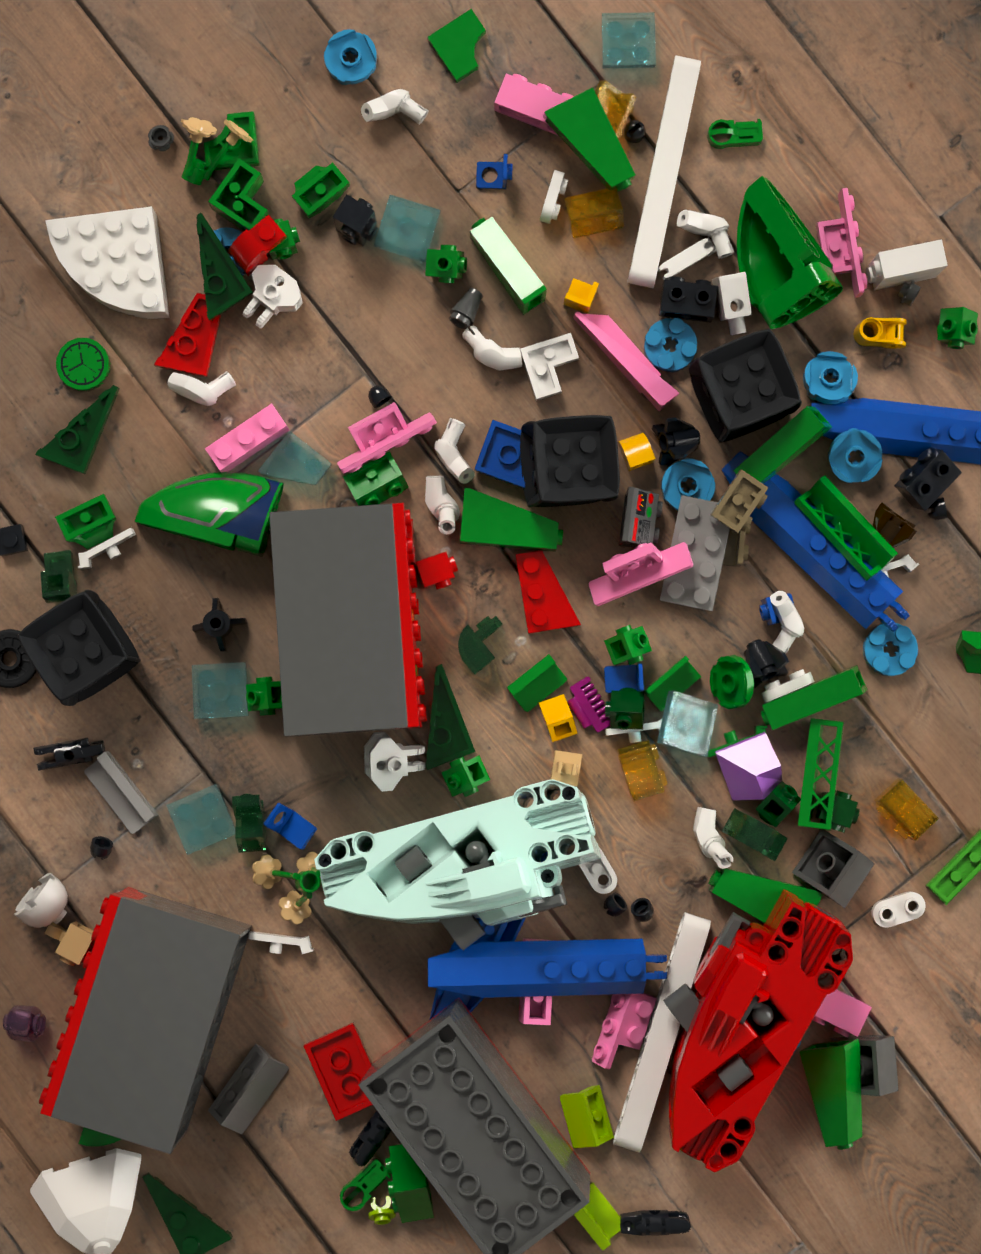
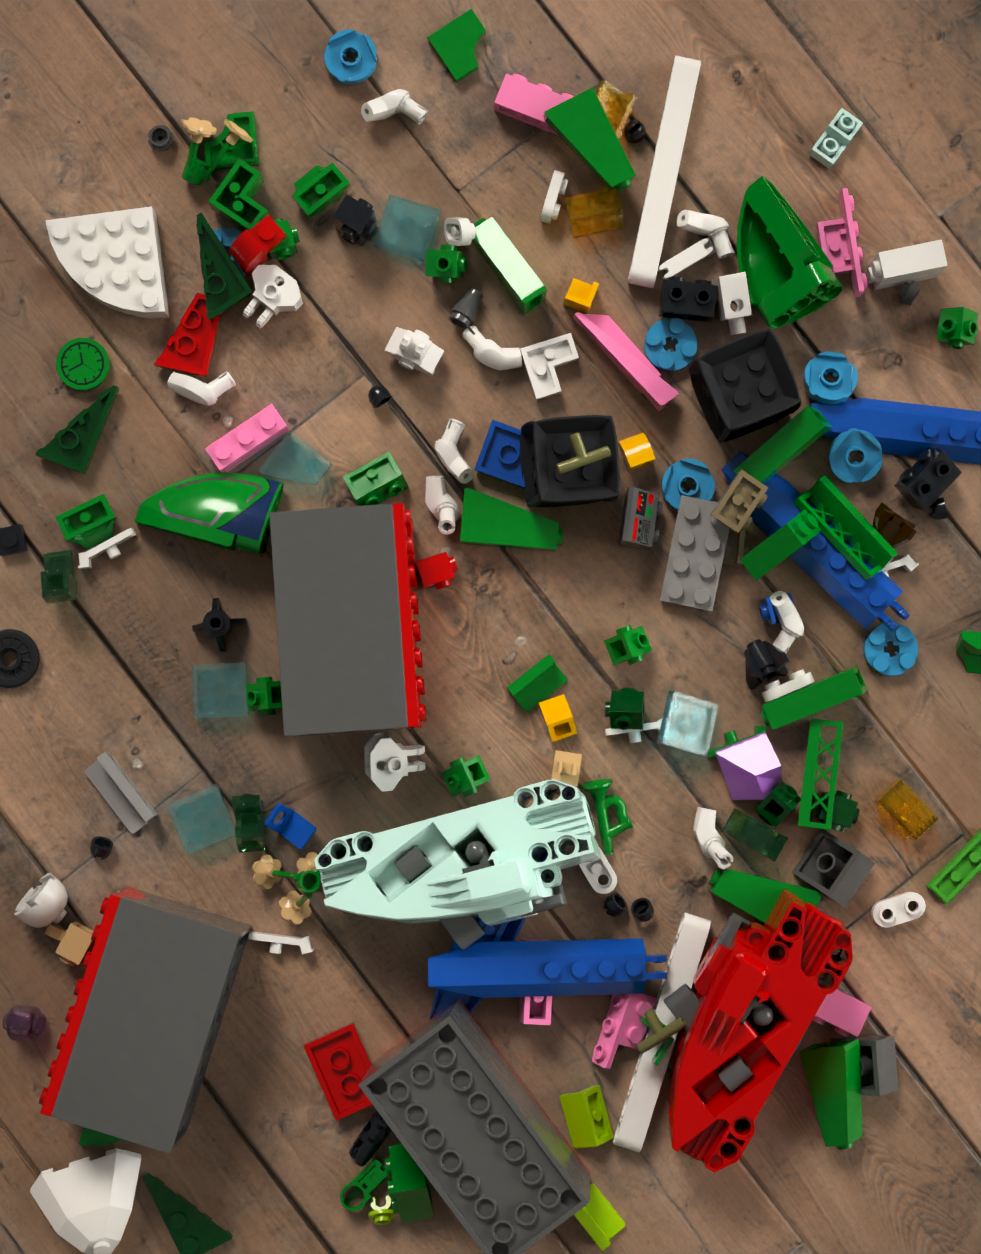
(78, 648): black piece -> none
(81, 748): black hinge -> none
(248, 1090): light grey panel -> none
(380, 433): bright pink bracket -> none
(414, 350): none -> white hinge
(447, 731): dark green wing -> none
(459, 231): none -> white plate
(471, 645): clear green brick -> none
(503, 171): blue bracket -> none
(542, 596): red wing -> none
(582, 457): none -> olive piece
(583, 707): magenta piece -> none
(598, 790): none -> green piece
(623, 677): blue bracket -> none
(628, 40): clear light blue plate -> none
(637, 570): bright pink bracket -> none
(641, 770): clear yellow brick -> none
(654, 1222): black hinge -> none
(660, 1033): none -> olive piece
(664, 1046): none -> green bracket
(676, 439): black brick -> none
(676, 678): green panel -> none
(732, 682): green tile -> none
(741, 133): green piece -> none
(781, 544): none -> green brick
(835, 138): none -> light aqua slope
(886, 332): yellow piece -> none

